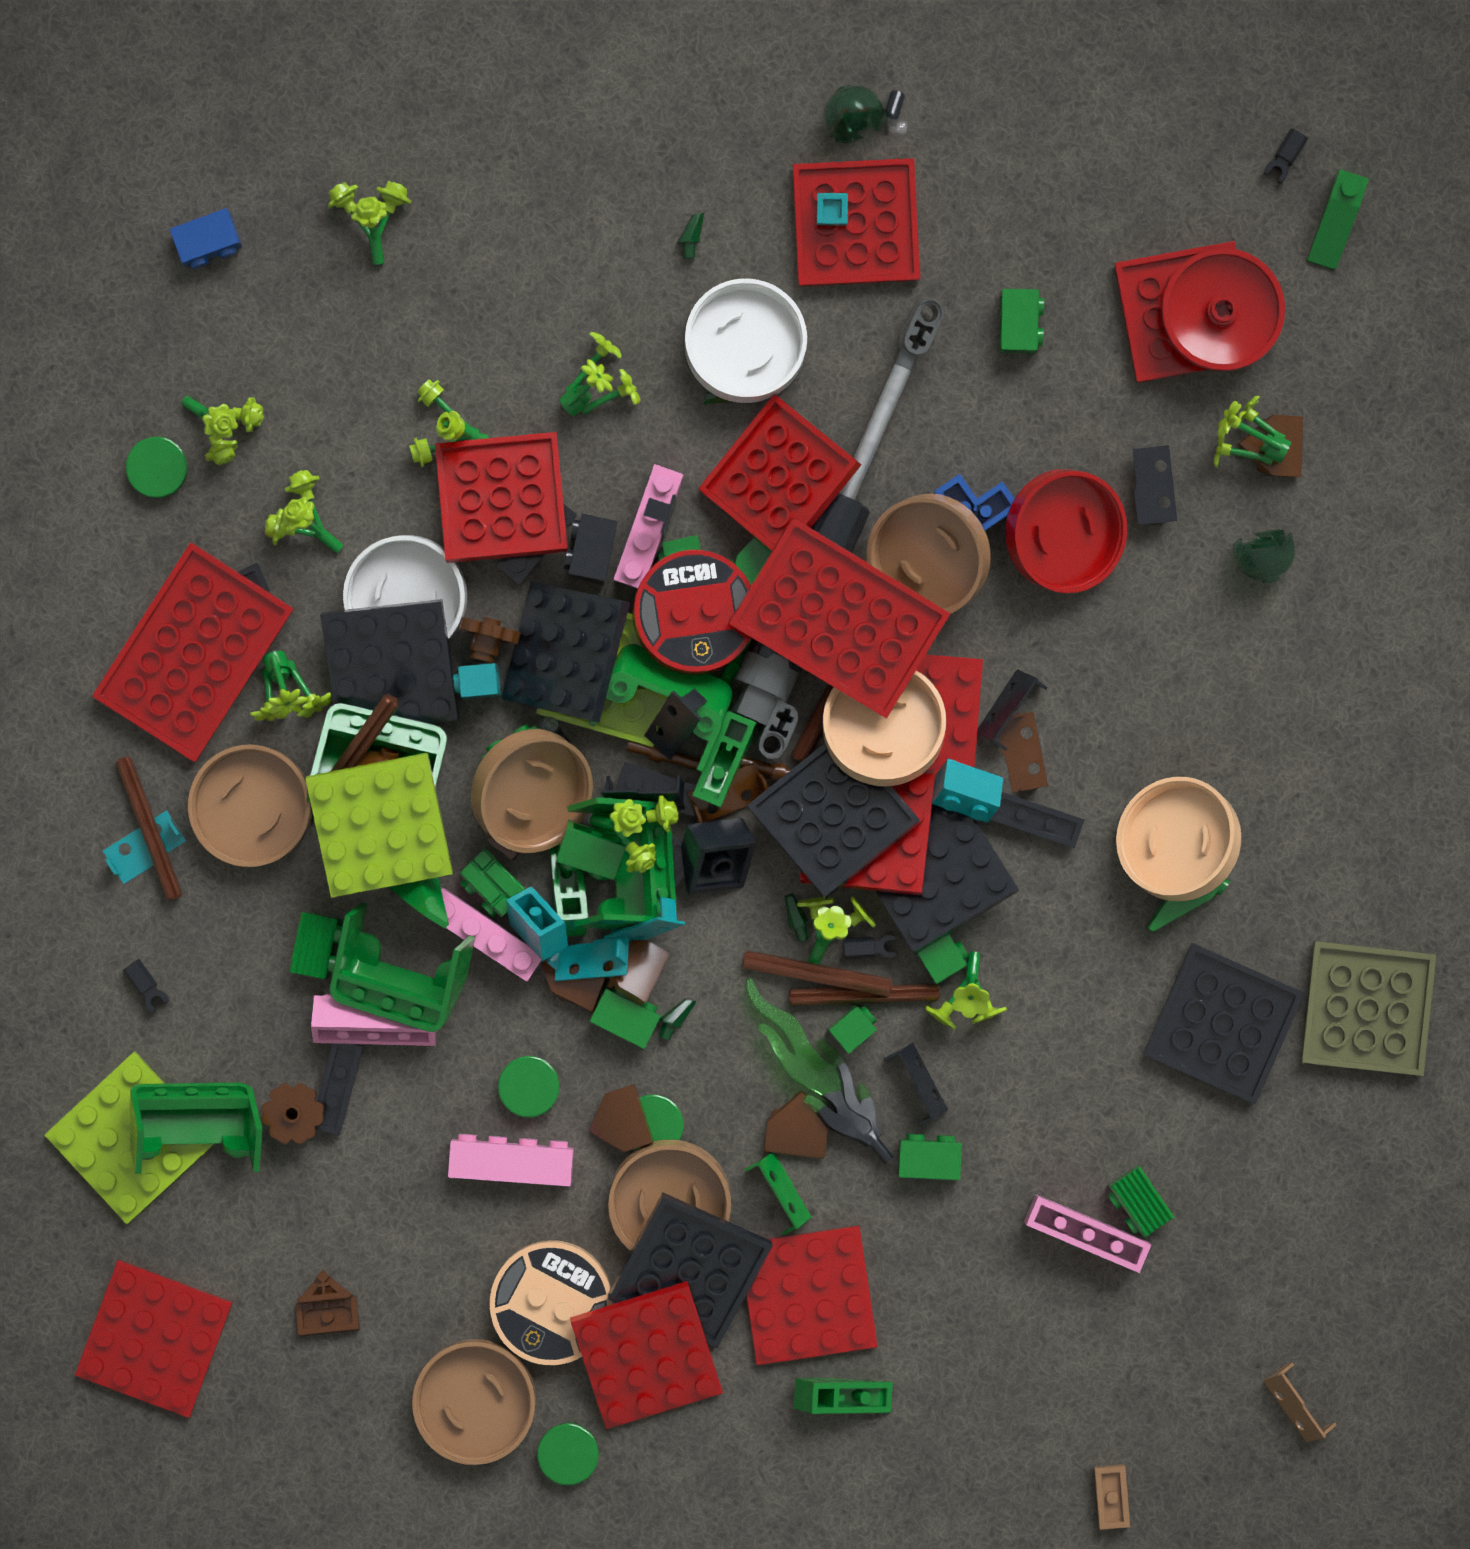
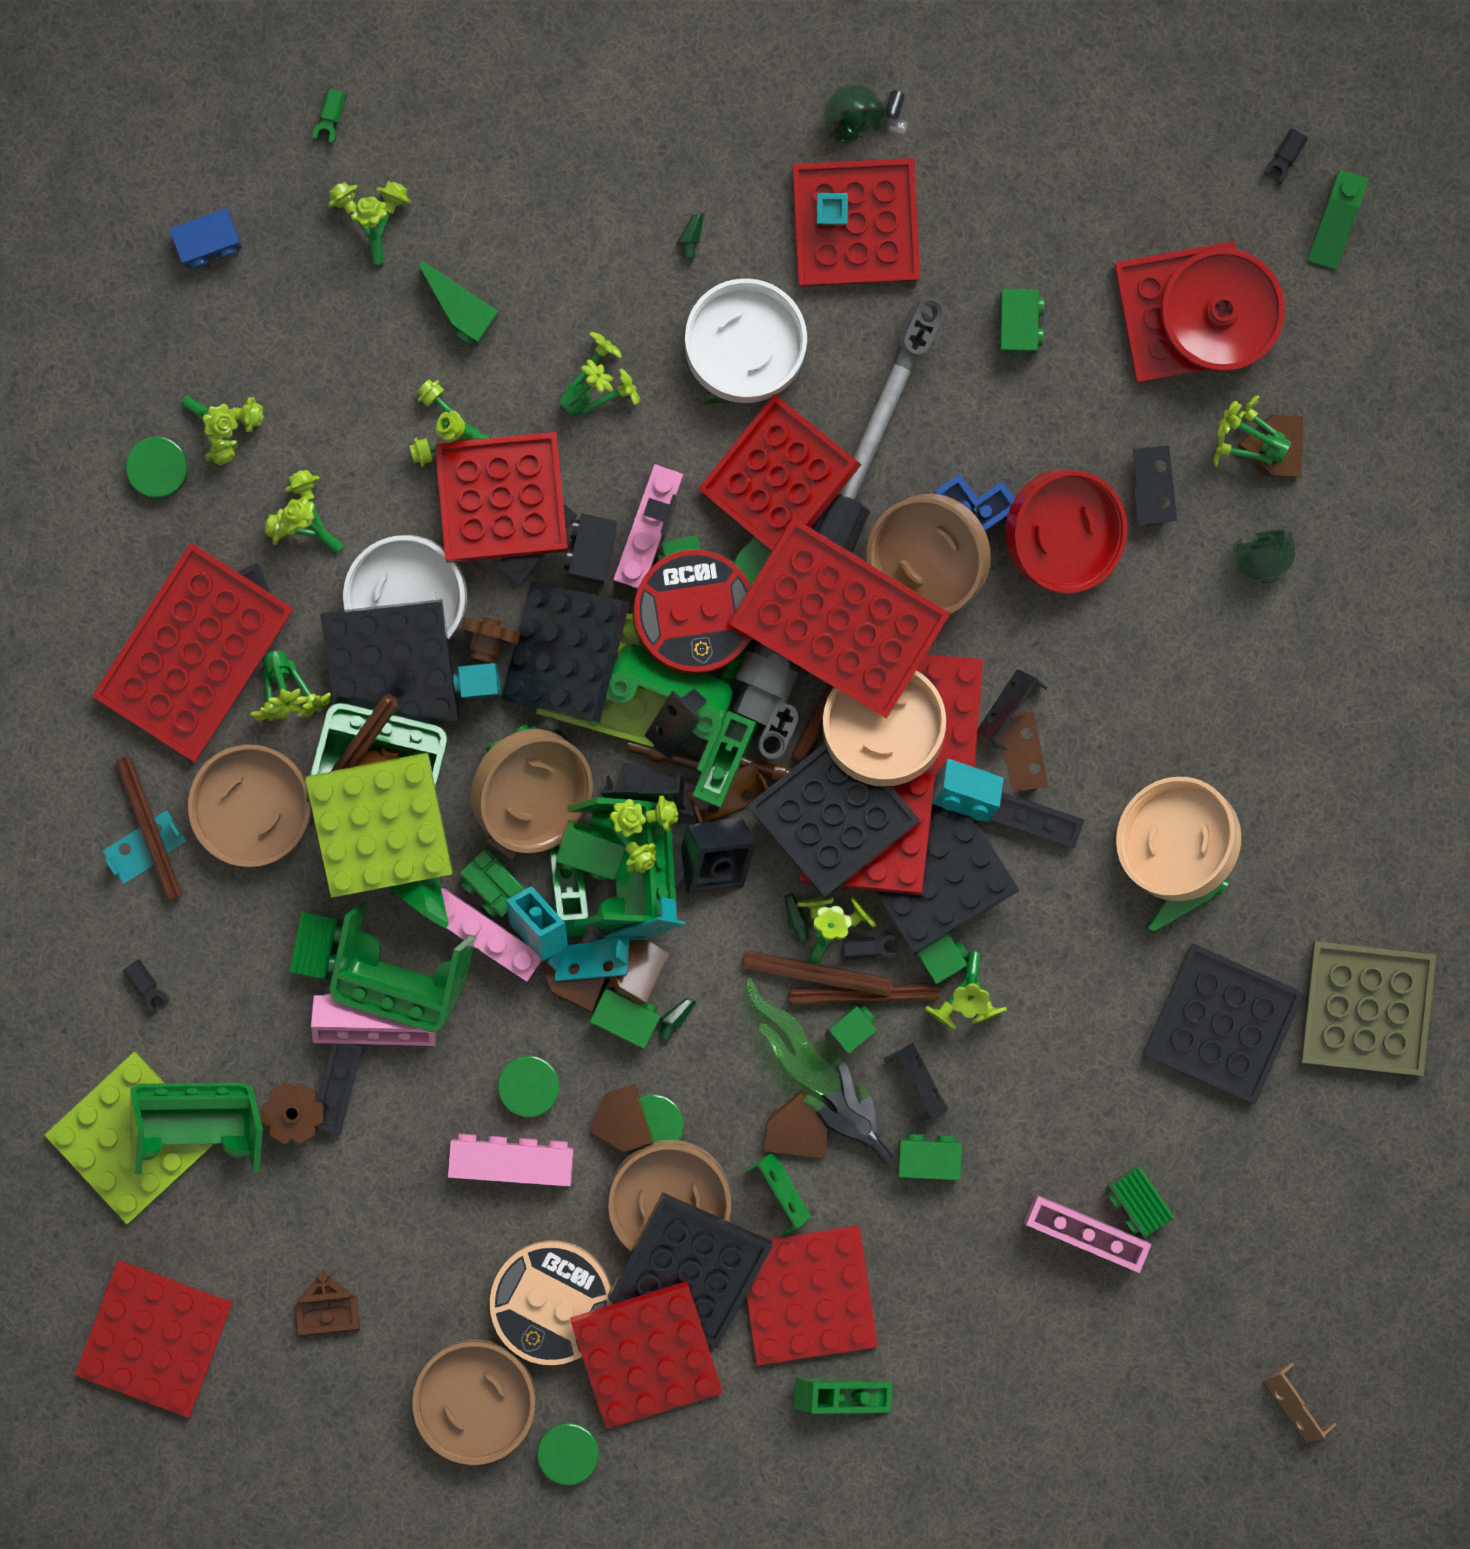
(330, 114): none -> green bar
(465, 311): none -> green slope
(1112, 1496): medium nougat plate -> none

